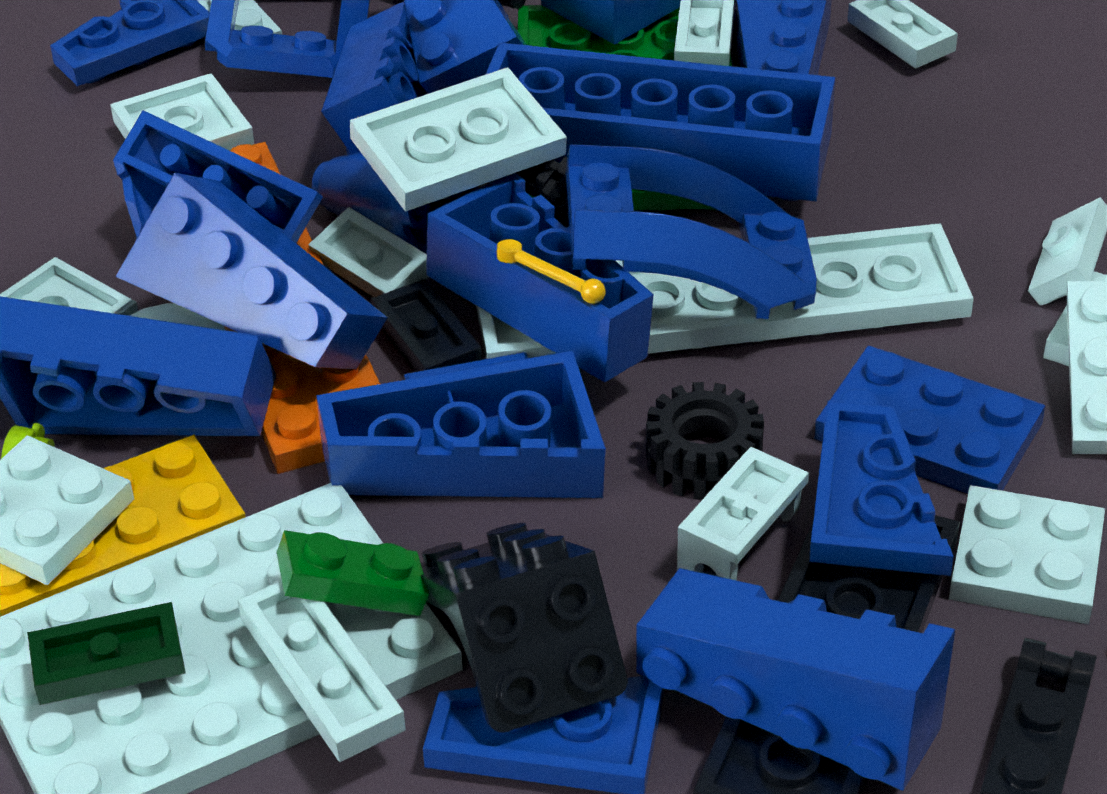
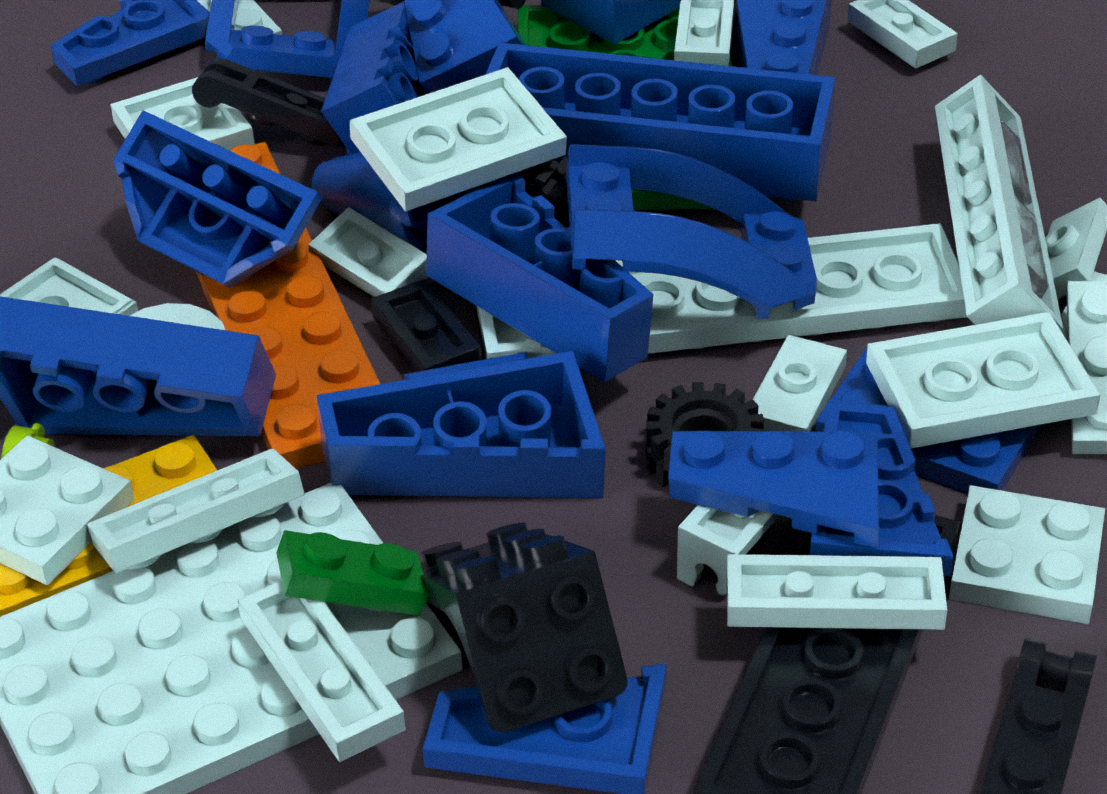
(105, 653): dark green plate -> none
(195, 510): none -> light aqua plate
(246, 274): wedge -> none
(264, 100): none -> black plate
(511, 251): yellow hinge -> none
(793, 474): none -> blue wing
(799, 384): none -> light aqua plate
(800, 672): blue wedge -> none
(835, 592): none -> light aqua plate
(982, 379): none -> light aqua plate
(994, 207): none -> light aqua piece

